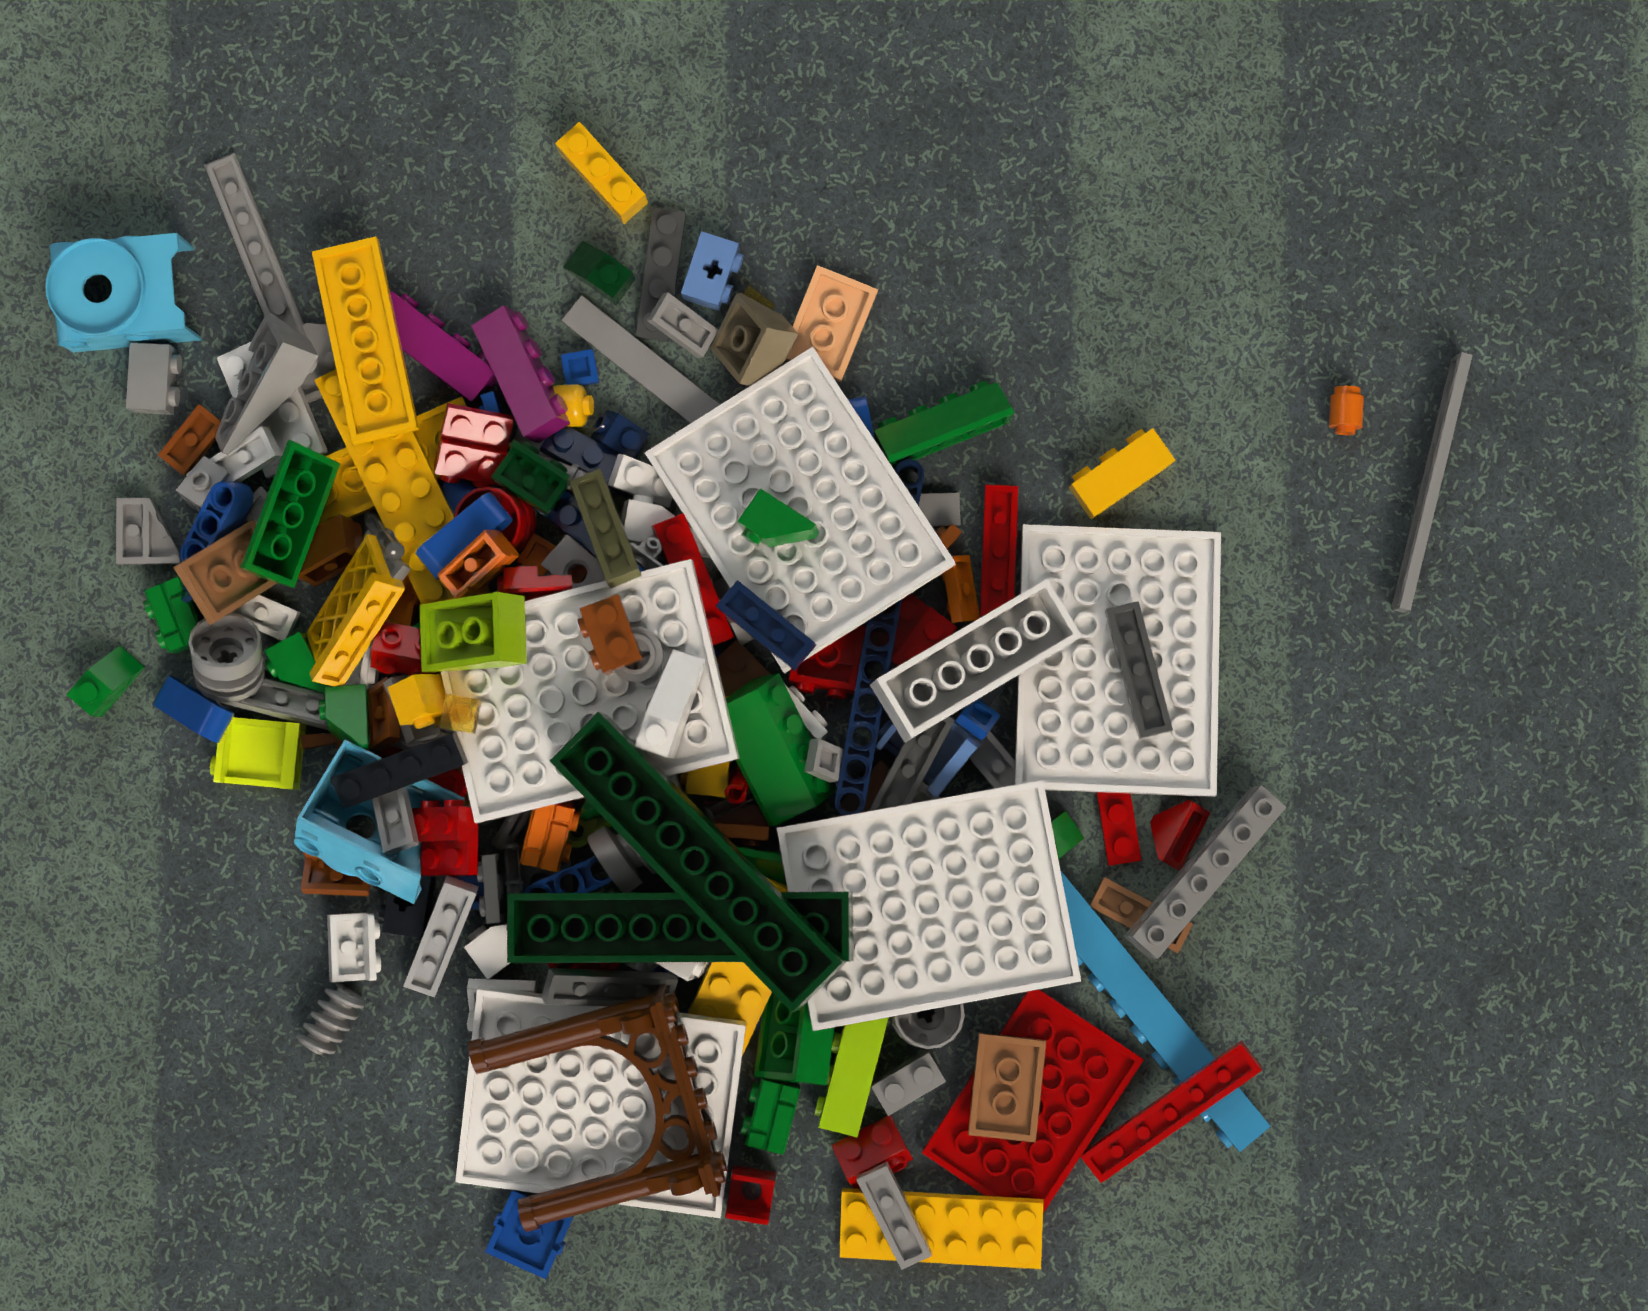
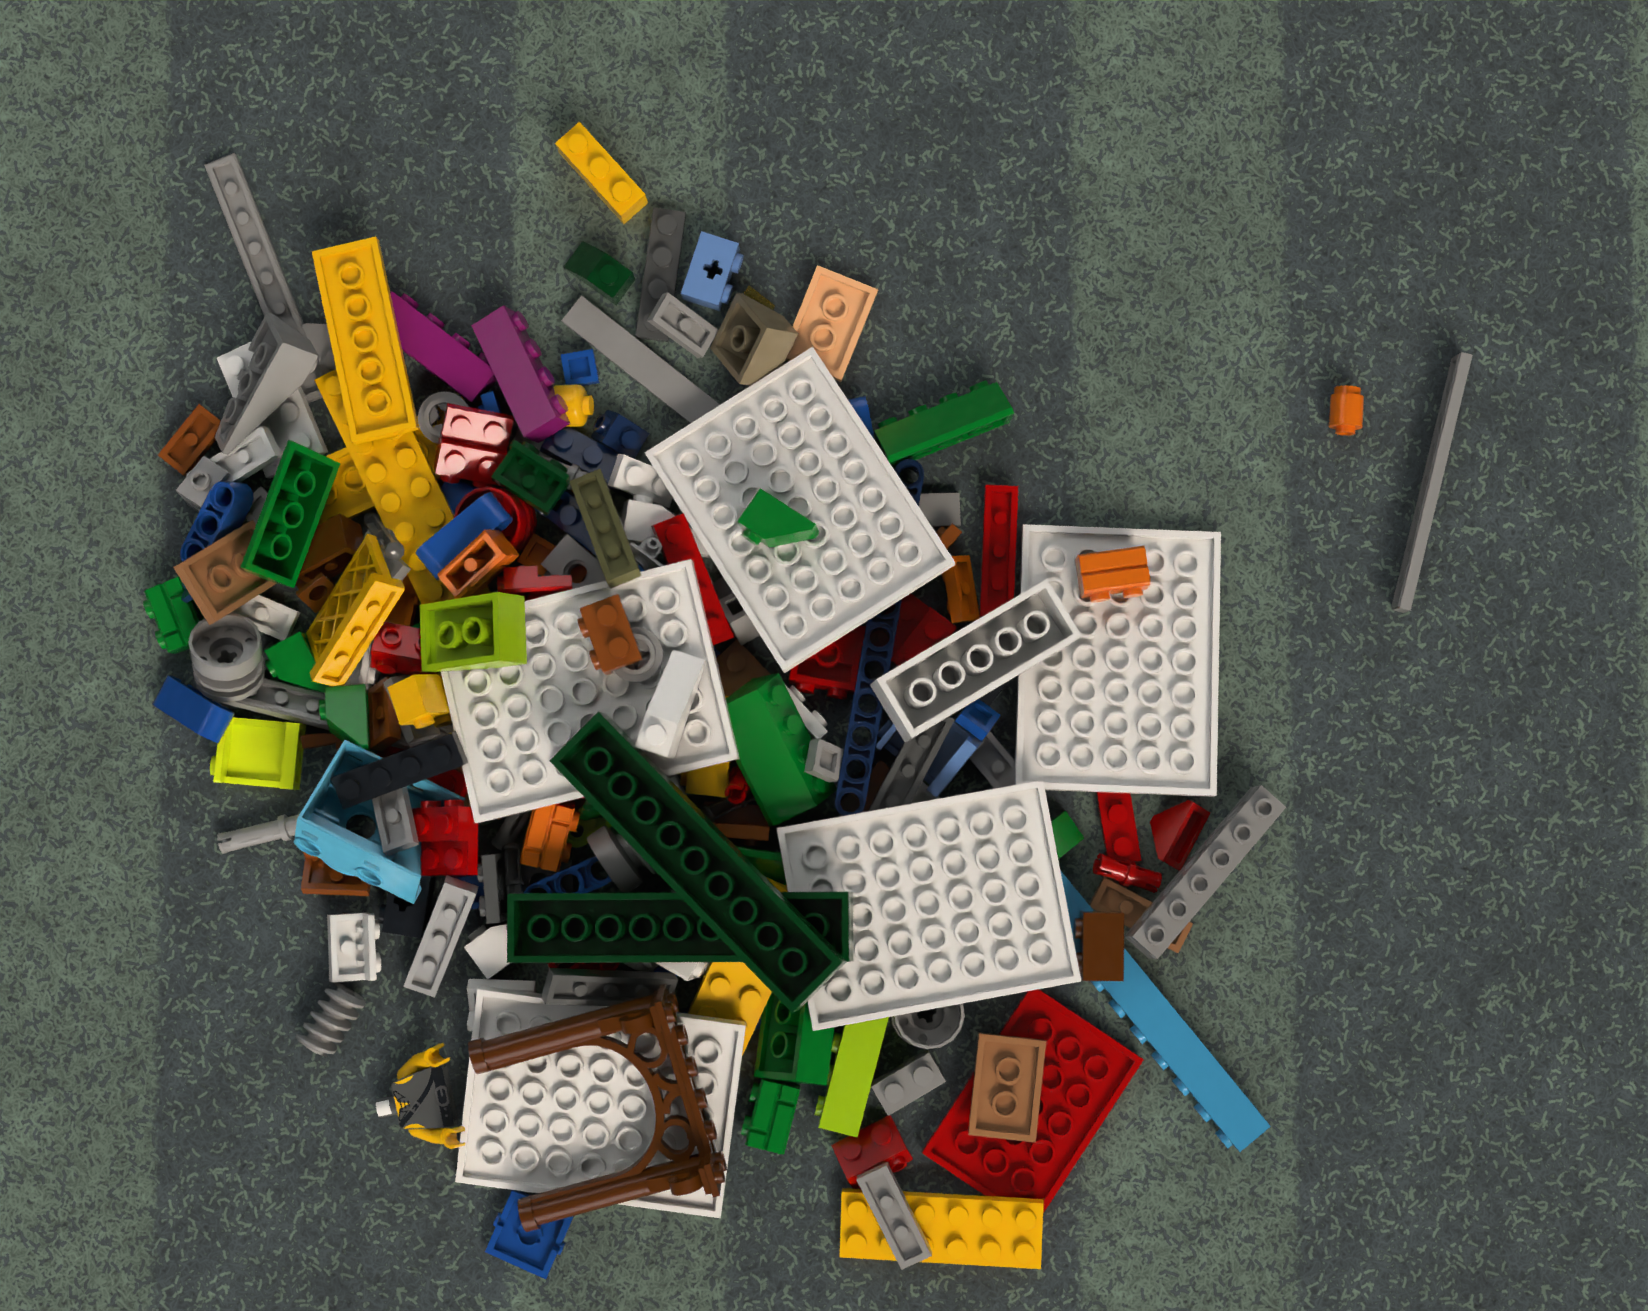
(105, 682): green slope -> none
(140, 299): medium azure piece -> none
(142, 534): light grey wing -> none
(153, 378): light grey brick -> none
(282, 828): none -> light grey pin
(315, 591): none -> reddish brown bracket
(424, 1099): none -> torso
(429, 414): none -> light grey gear
(460, 713): clear yellow plate -> none
(750, 1210): red piece -> none
(766, 625): dark blue plate -> none
(1100, 945): none -> reddish brown brick
(1113, 573): none -> orange brick
(1120, 472): yellow brick -> none
(1127, 873): none -> red pin
(1138, 670): dark grey plate -> none
(1171, 1111): red plate -> none

